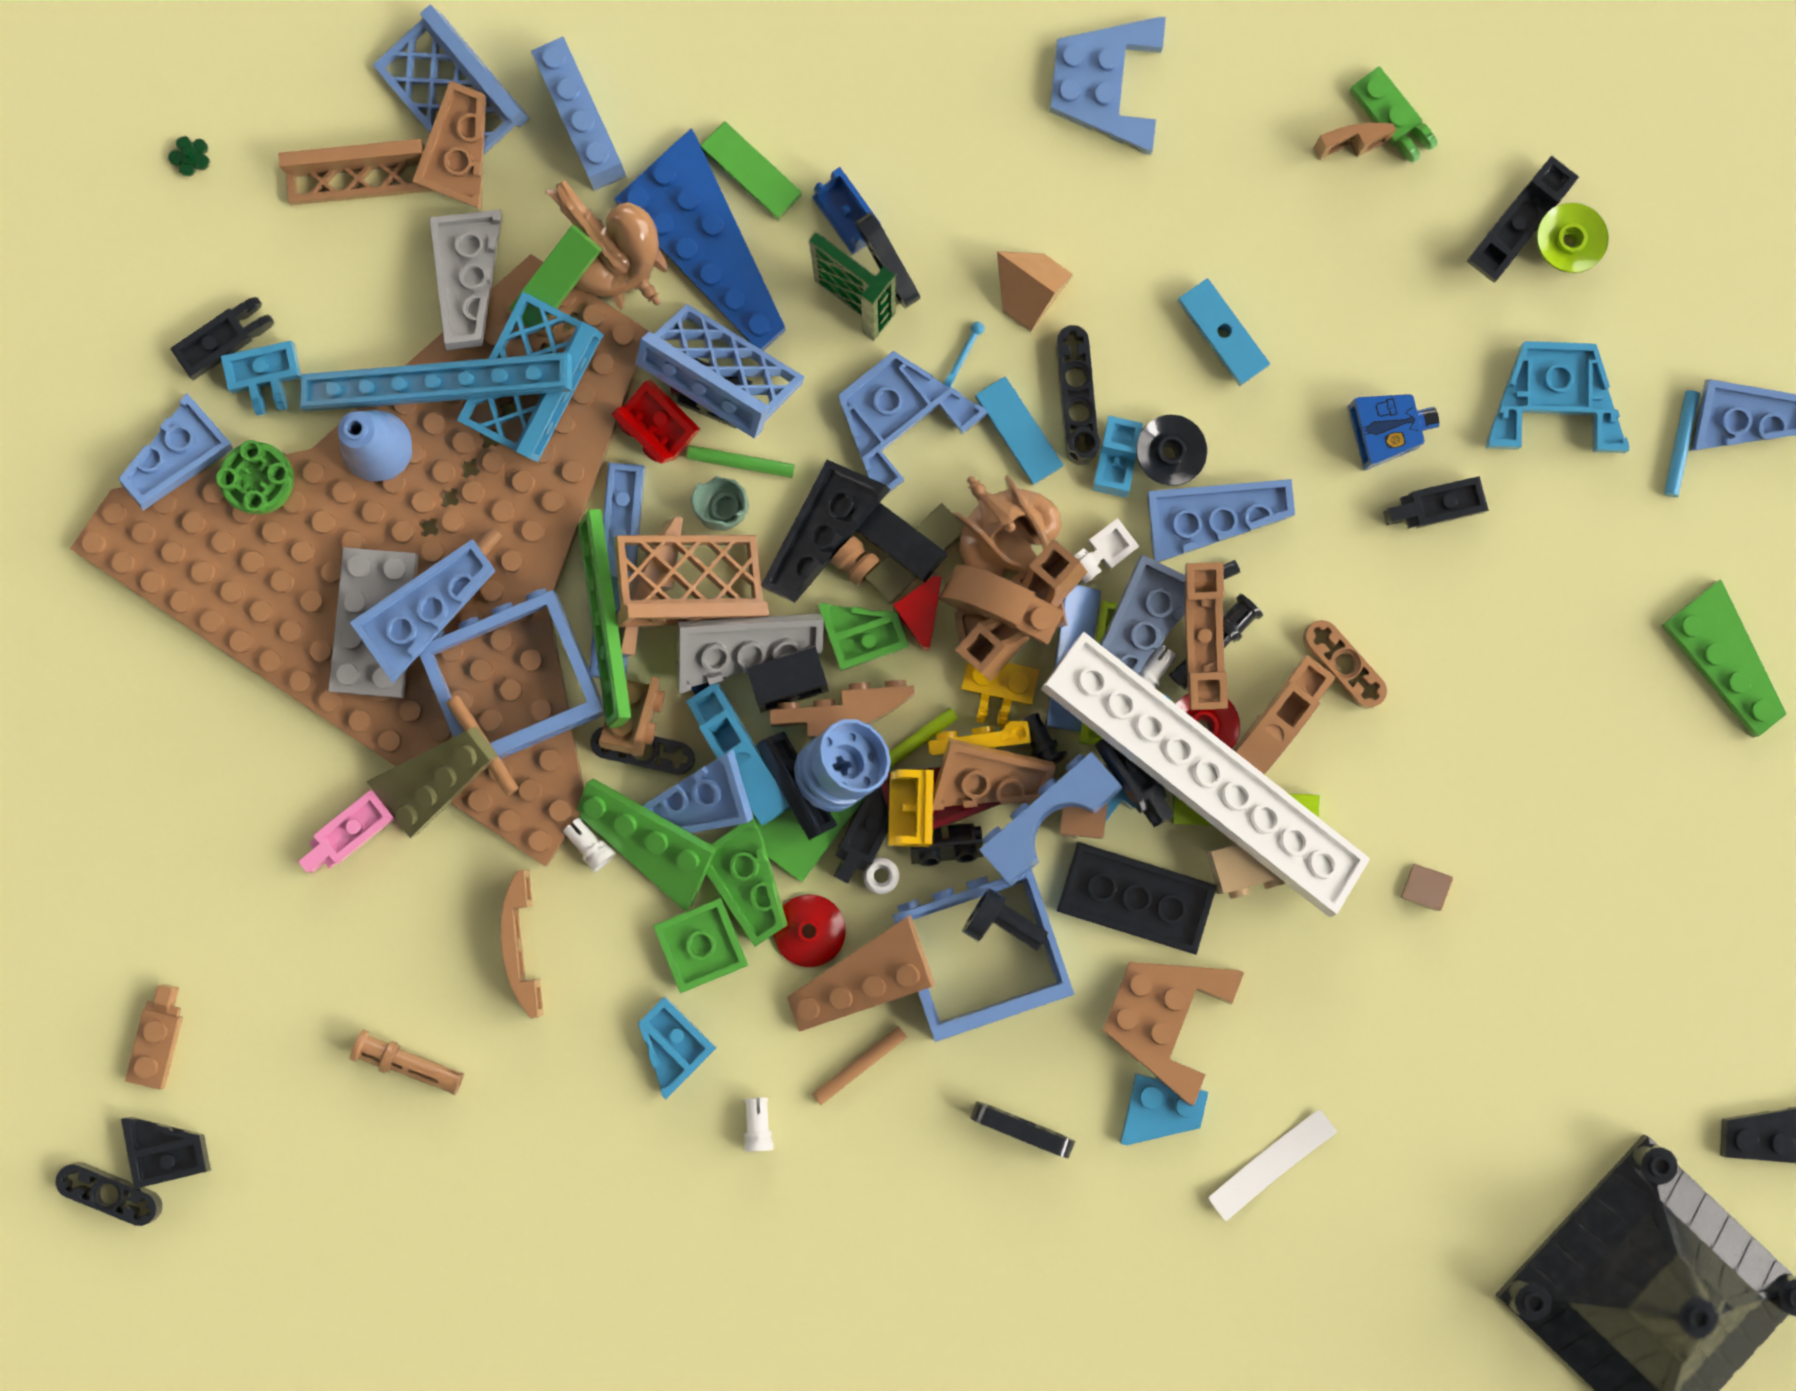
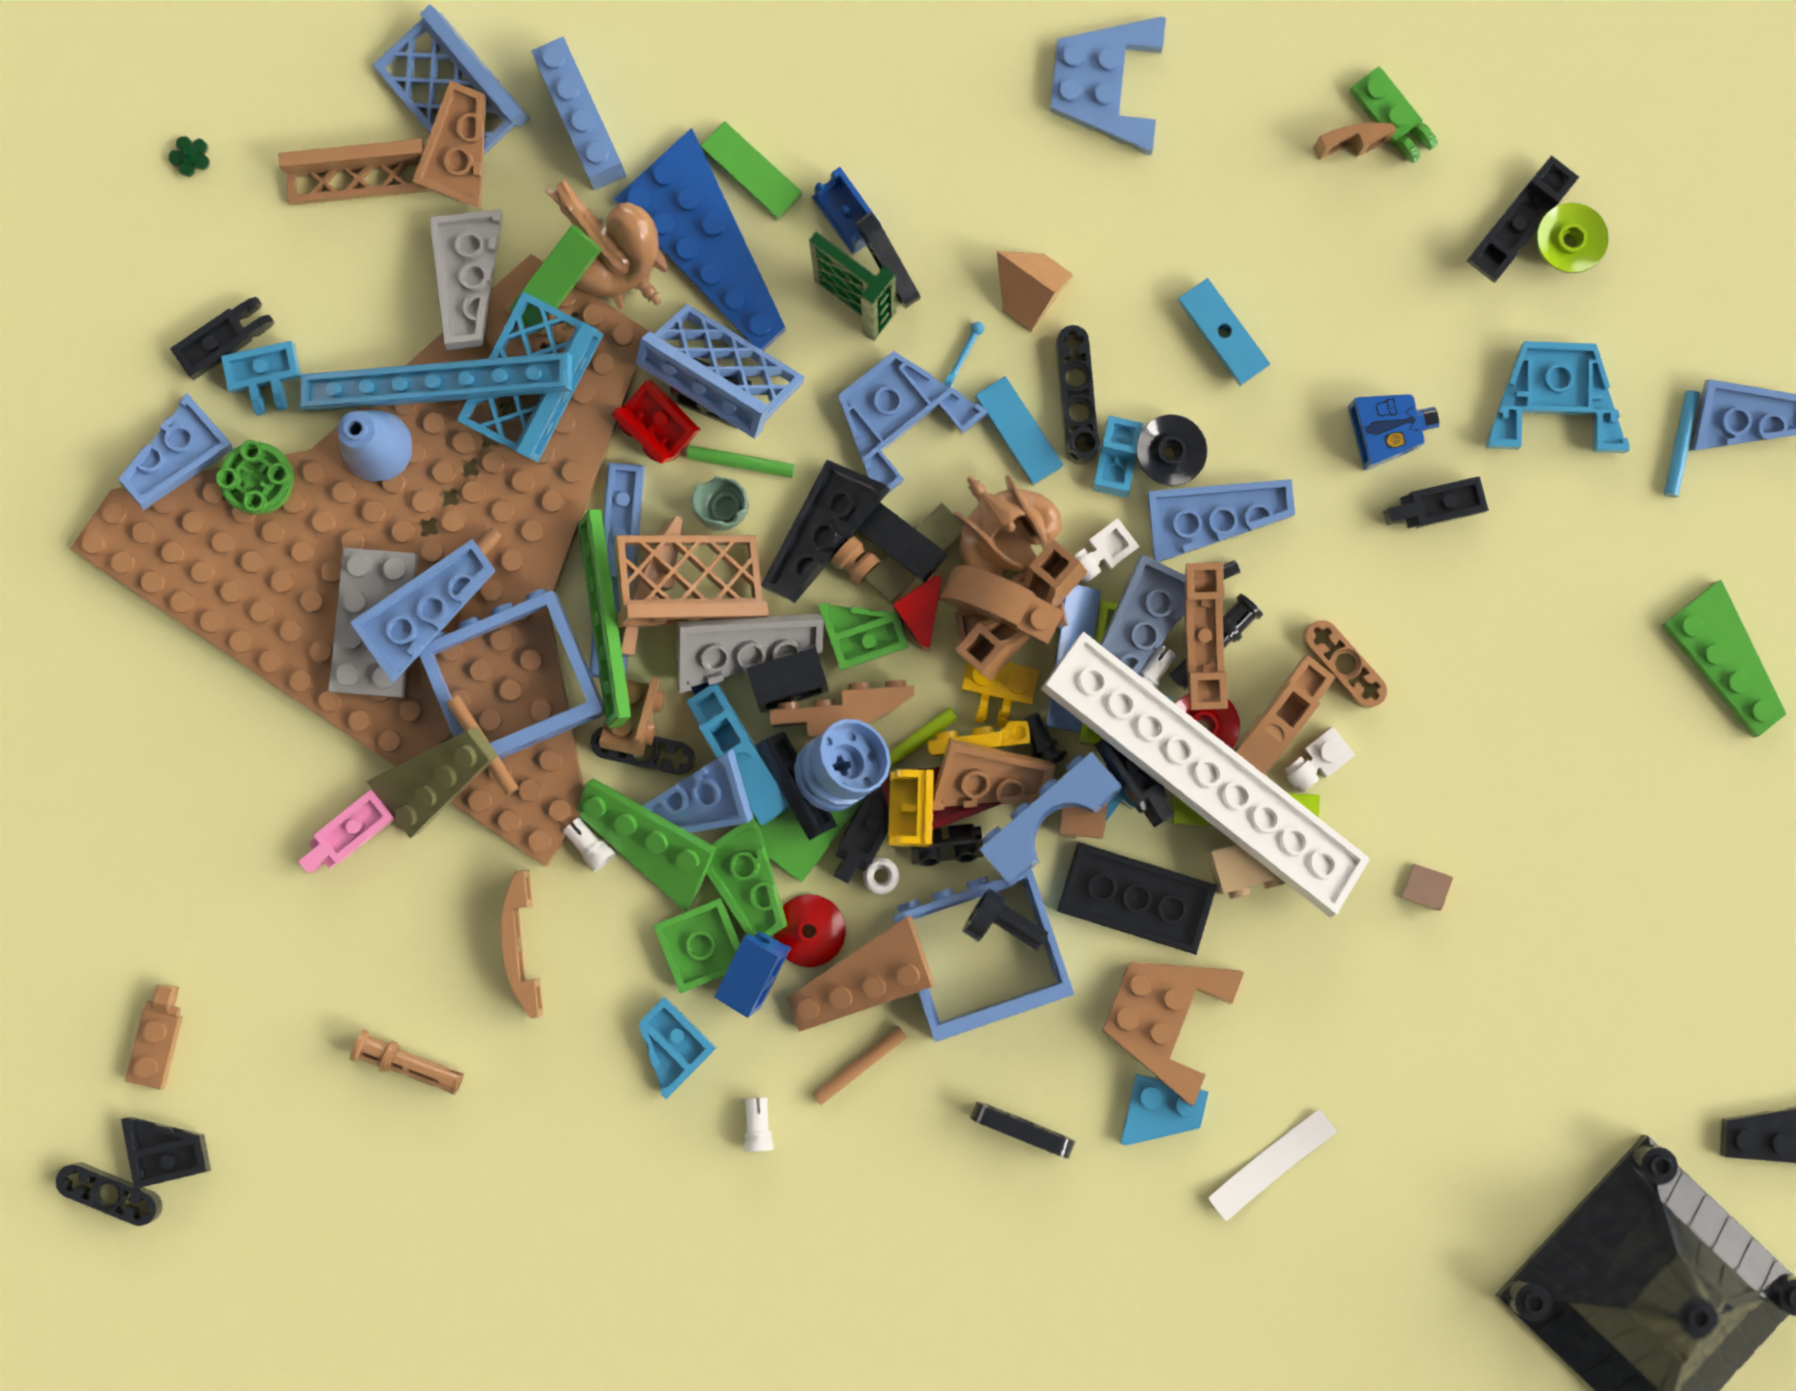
(752, 973): none -> blue hinge
(1325, 753): none -> white plate

